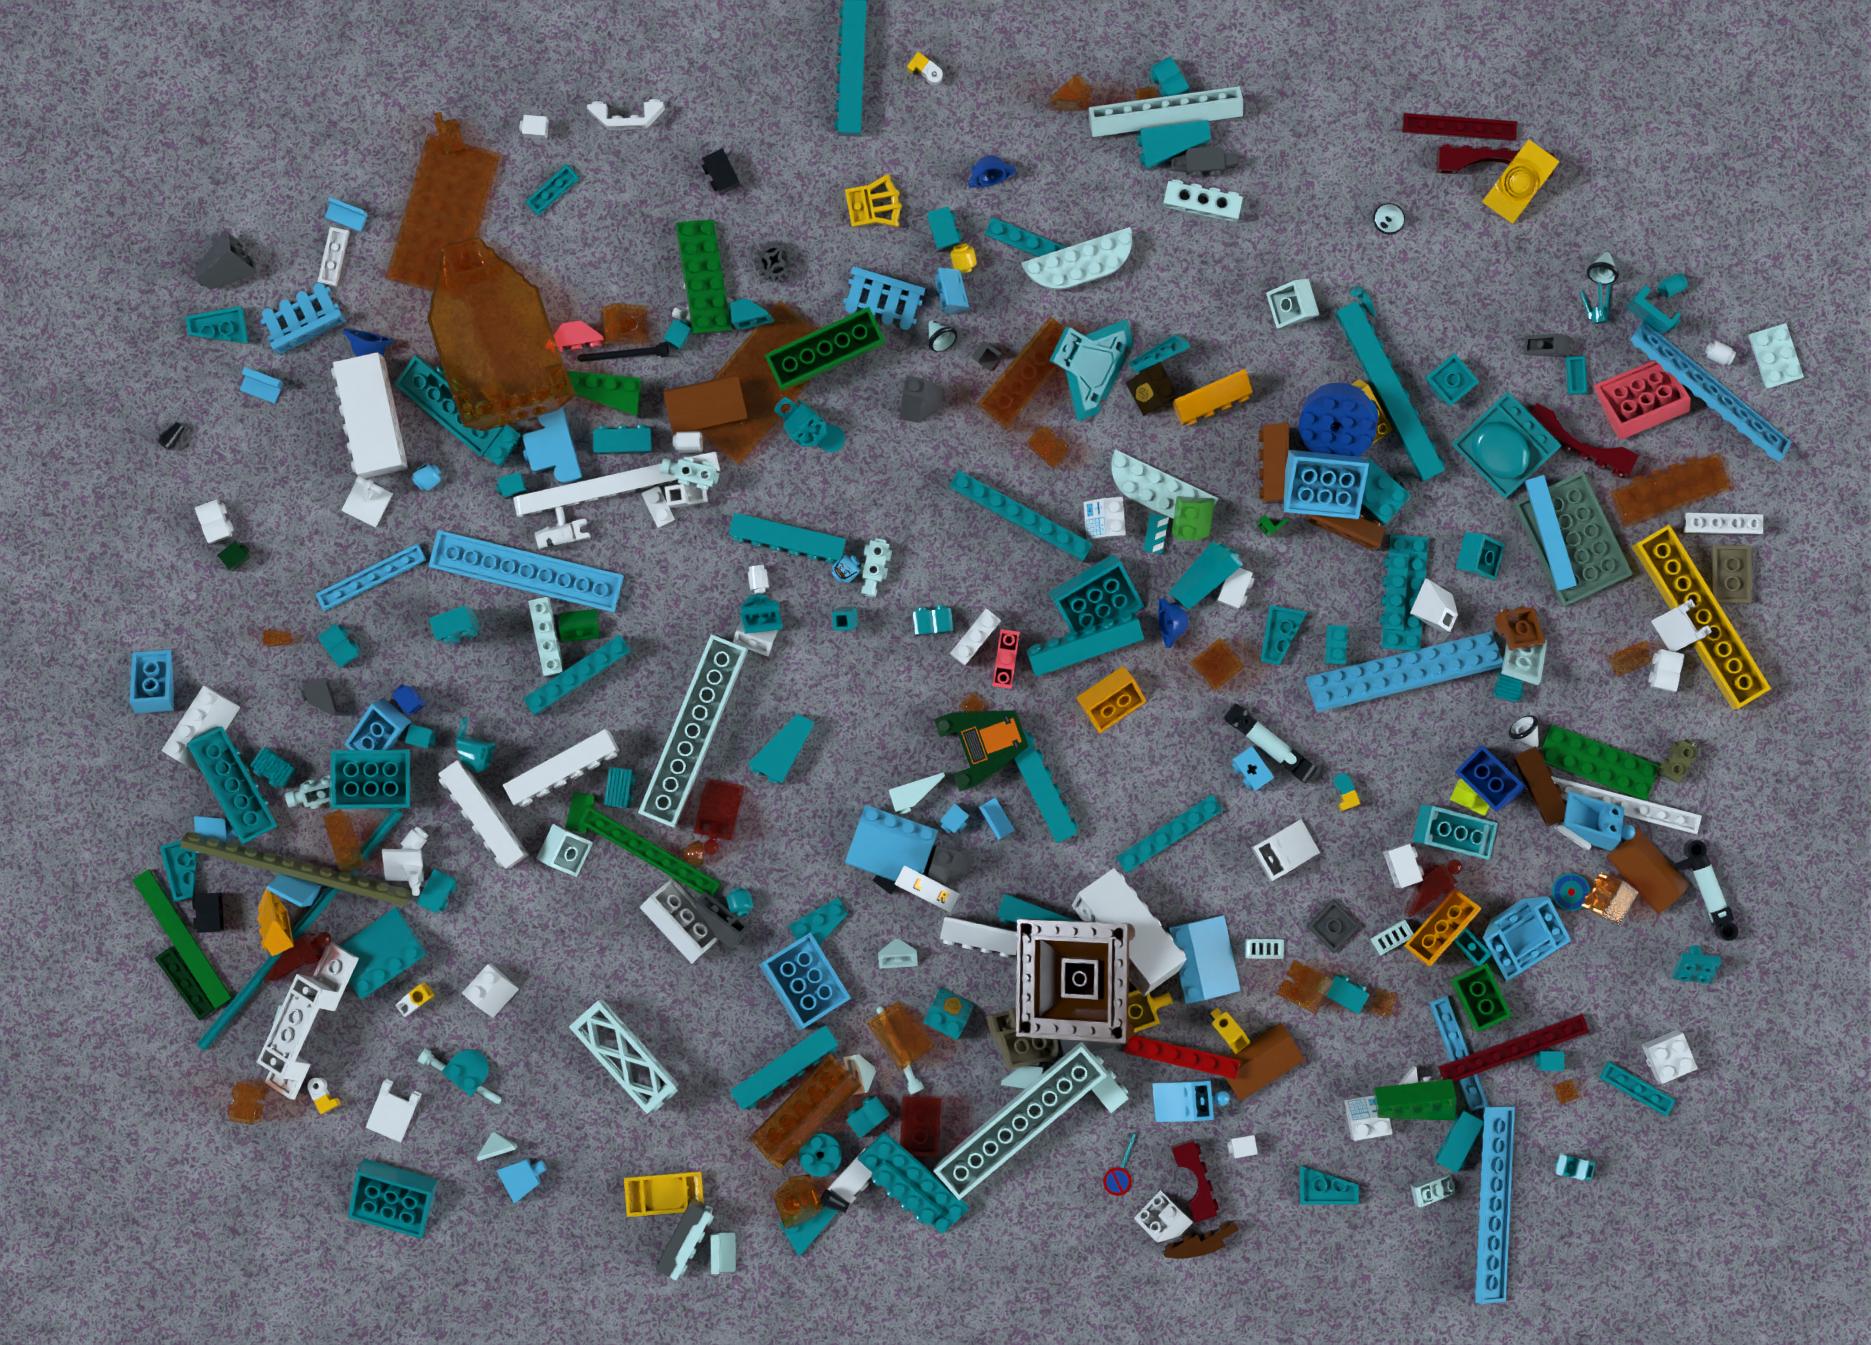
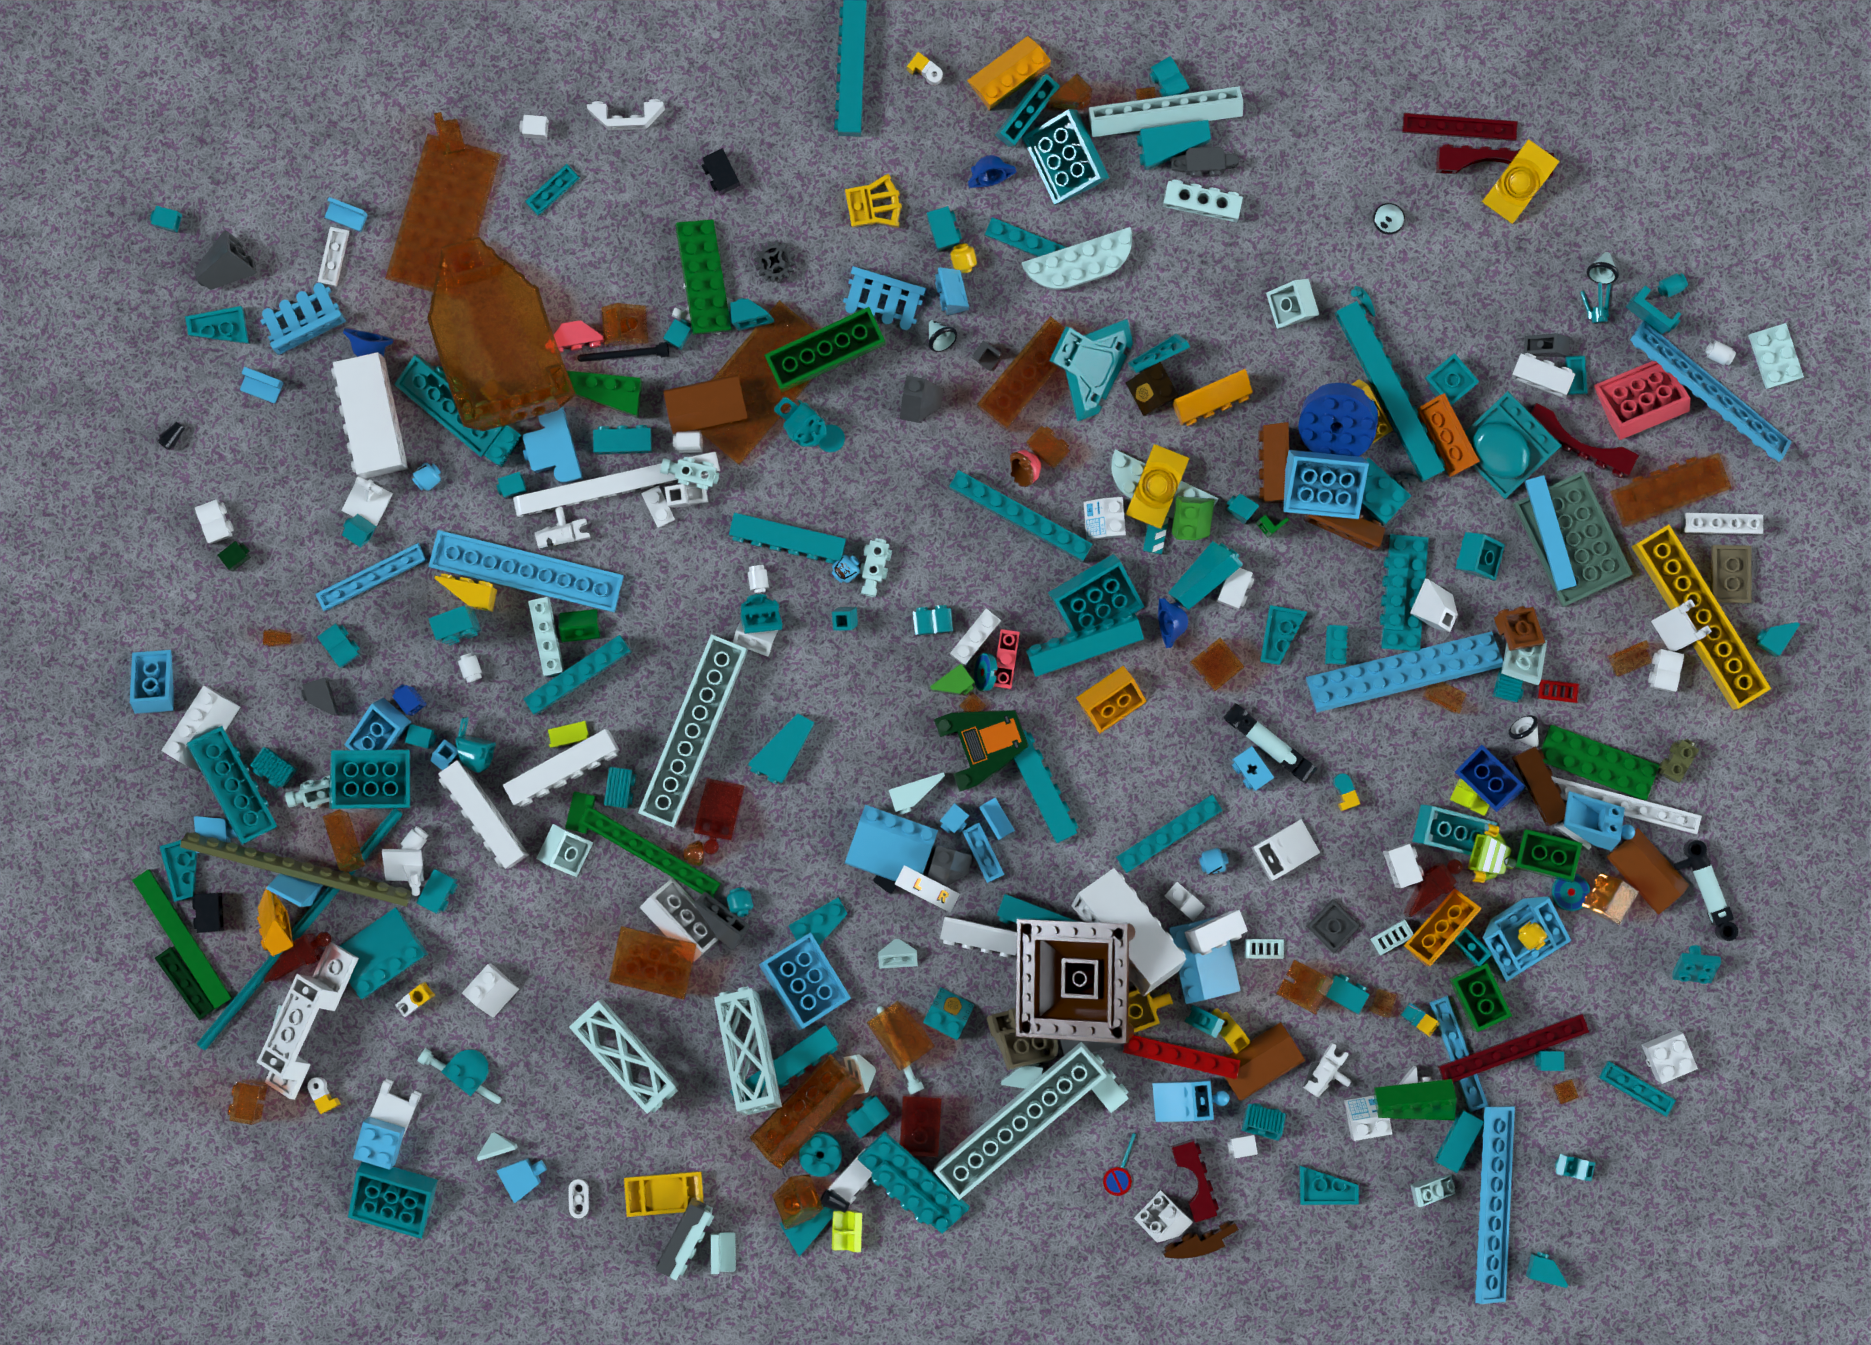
(166, 219): none -> teal brick
(358, 530): none -> teal brick
(379, 1143): none -> medium azure brick
(444, 755): none -> medium azure brick
(470, 667): none -> white brick
(477, 596): none -> yellow slope
(568, 734): none -> neon yellow panel
(578, 1198): none -> white plate
(653, 962): none -> clear orange slope
(725, 1006): none -> light aqua piece
(847, 1231): none -> neon yellow panel
(954, 682): none -> bright green slope
(983, 852): none -> medium azure plate
(984, 672): none -> teal tile
(1009, 72): none -> light orange slope
(1024, 467): none -> dark orange hair
(1027, 110): none -> teal brick
(1065, 156): none -> teal slope
(1157, 486): none -> yellow slope
(1184, 901): none -> white slope
(1204, 1021): none -> teal plate
(1213, 861): none -> medium azure head
(1216, 932): none -> white brick
(1241, 507): none -> teal slope
(1263, 1121): none -> teal brick
(1324, 1071): none -> white piece
(1420, 1019): none -> leg
(1445, 696): none -> clear orange panel
(1447, 435): none -> orange plate
(1490, 855): none -> torso
(1532, 936): none -> yellow head
(1543, 375): none -> white brick
(1545, 1270): none -> teal slope
(1548, 856): none -> green brick
(1574, 699): none -> red slope
(1776, 638): none -> teal slope

